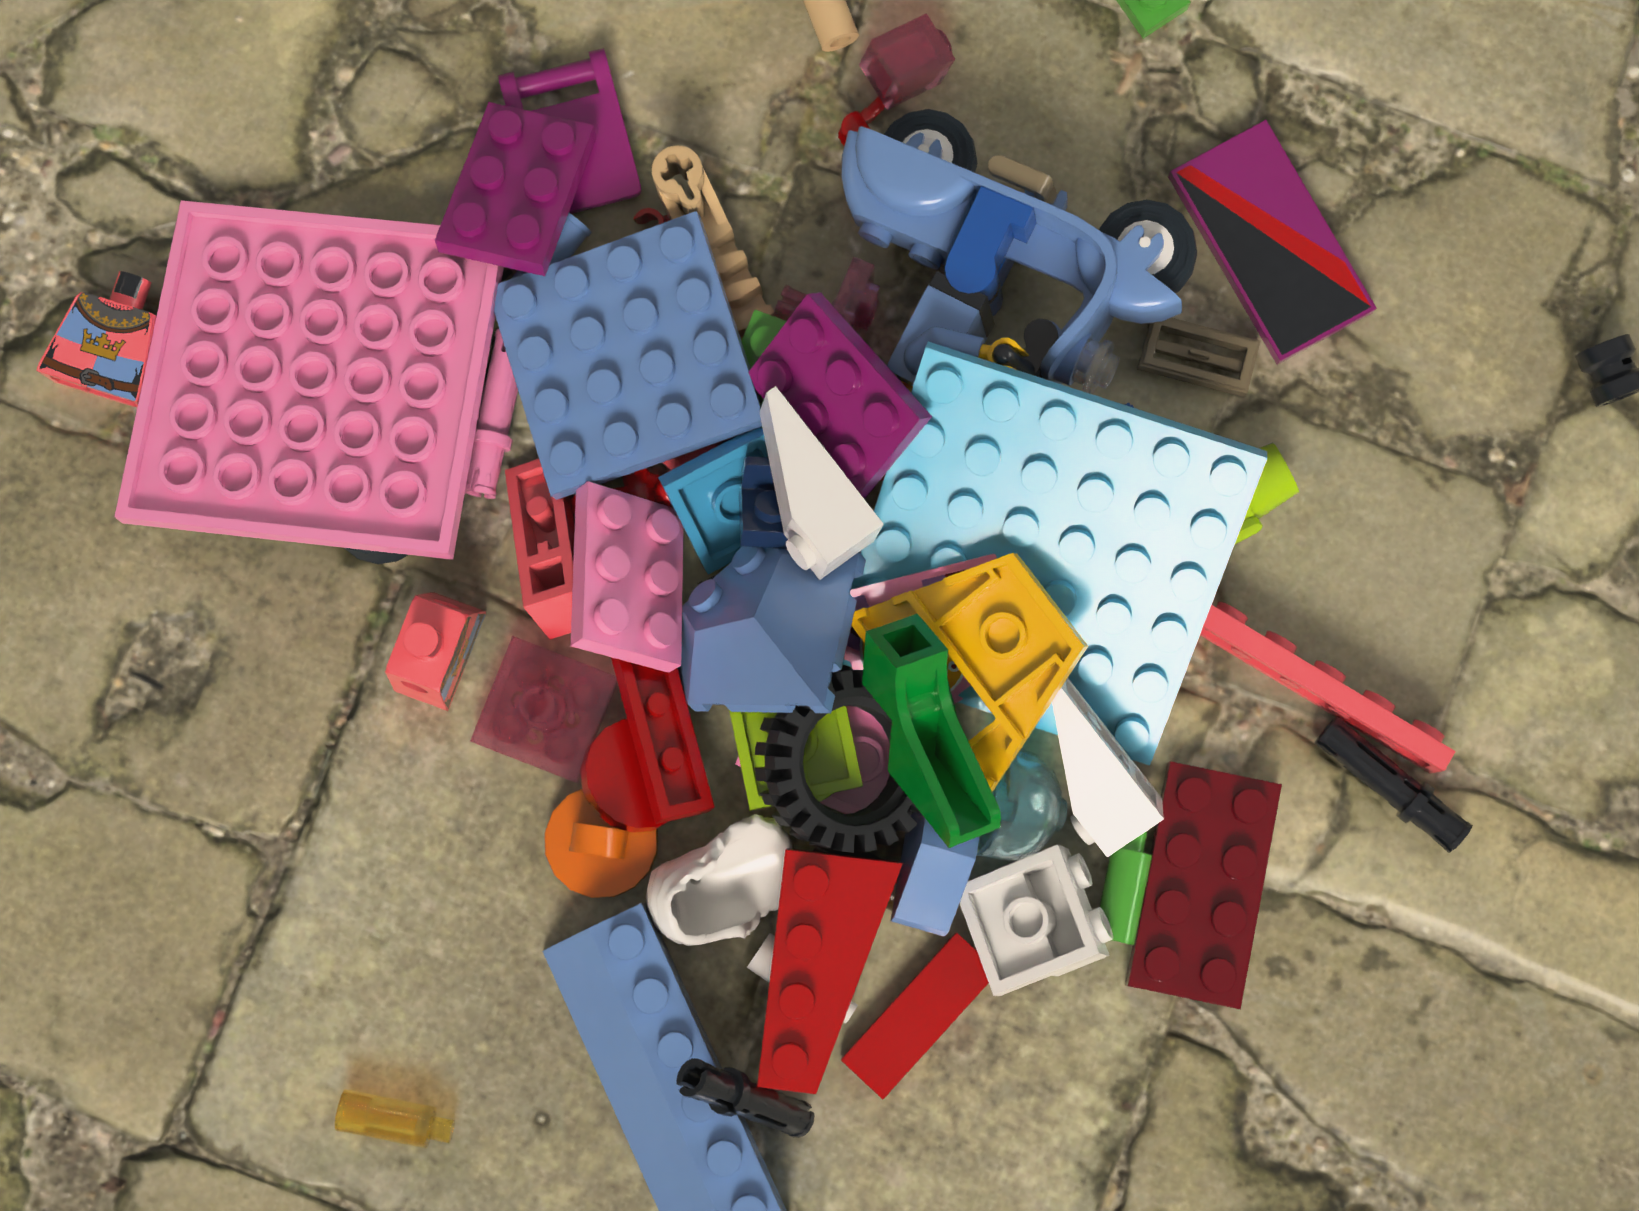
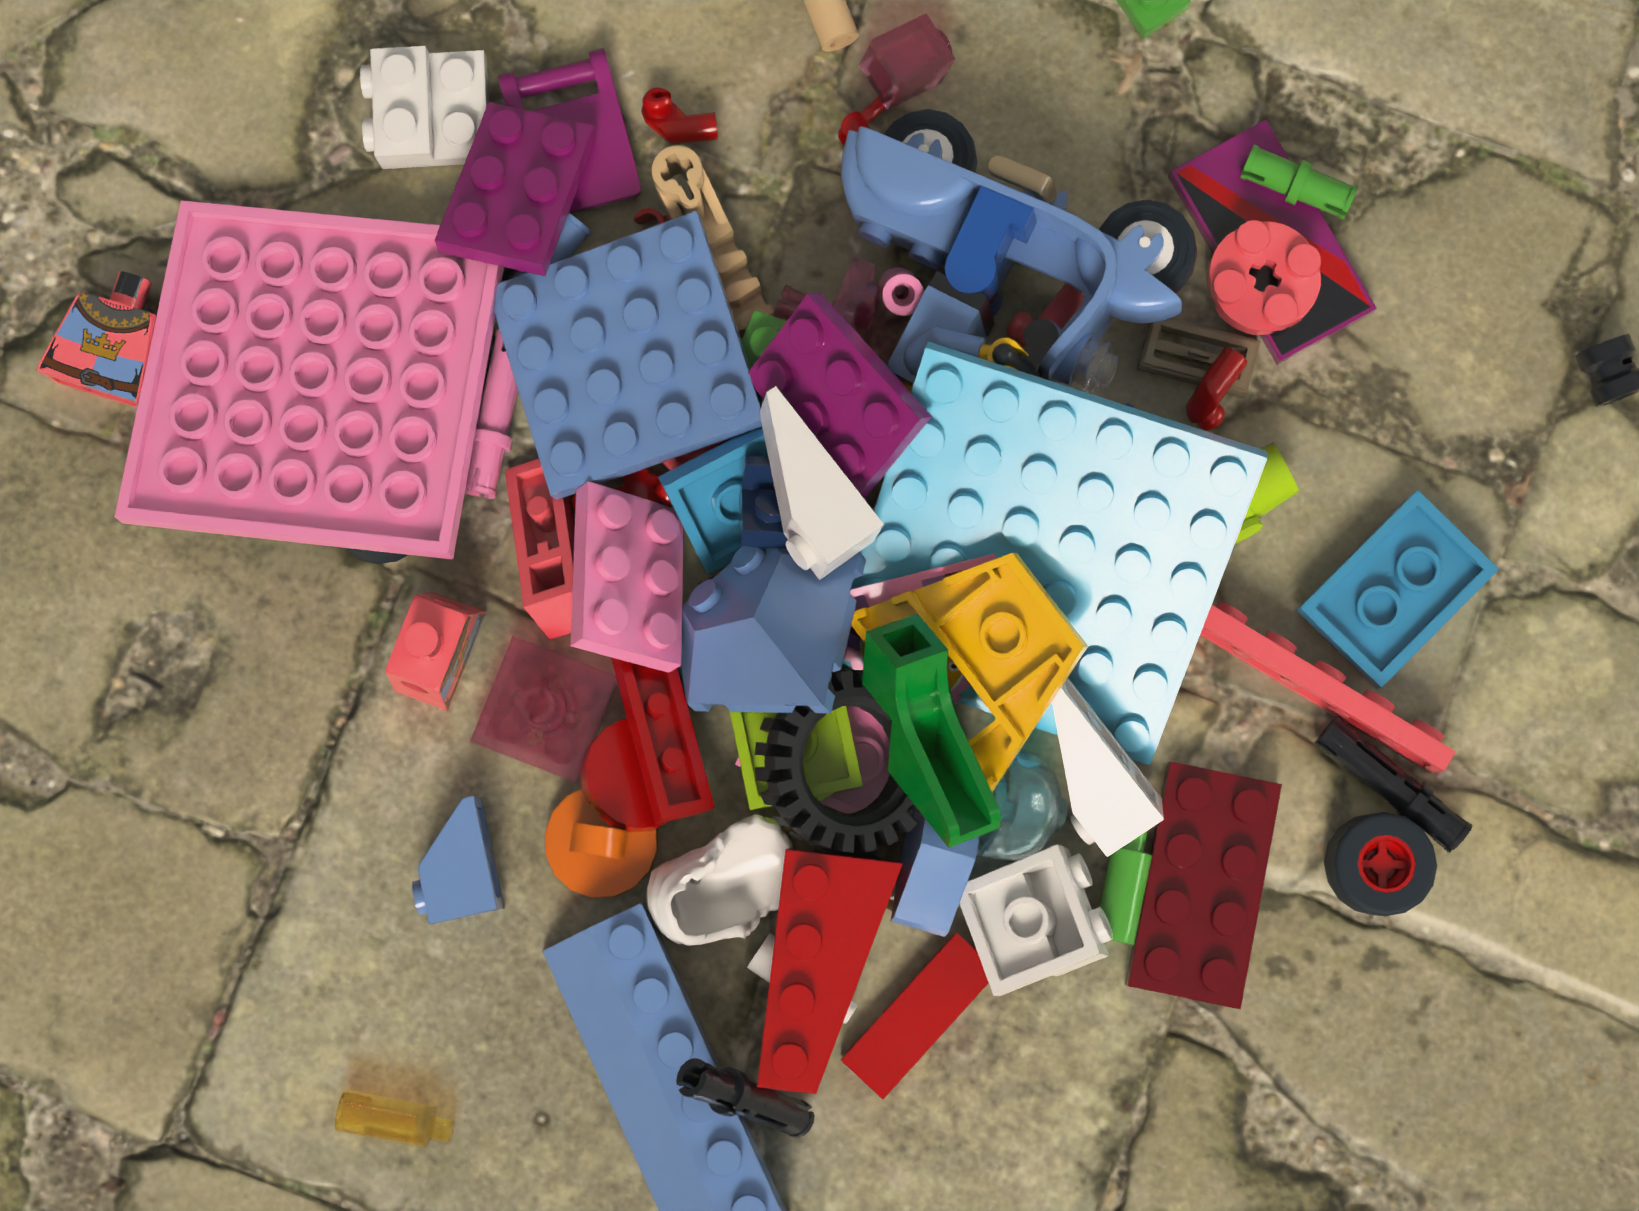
(423, 105): none -> white plate
(459, 868): none -> medium blue slope
(673, 123): none -> red arm
(900, 290): none -> bright pink cylinder
(1059, 311): none -> coral arm
(1204, 402): none -> red arm
(1293, 264): none -> coral plate
(1299, 182): none -> bright green pin
(1397, 589): none -> dark azure plate
(1402, 864): none -> black wheel

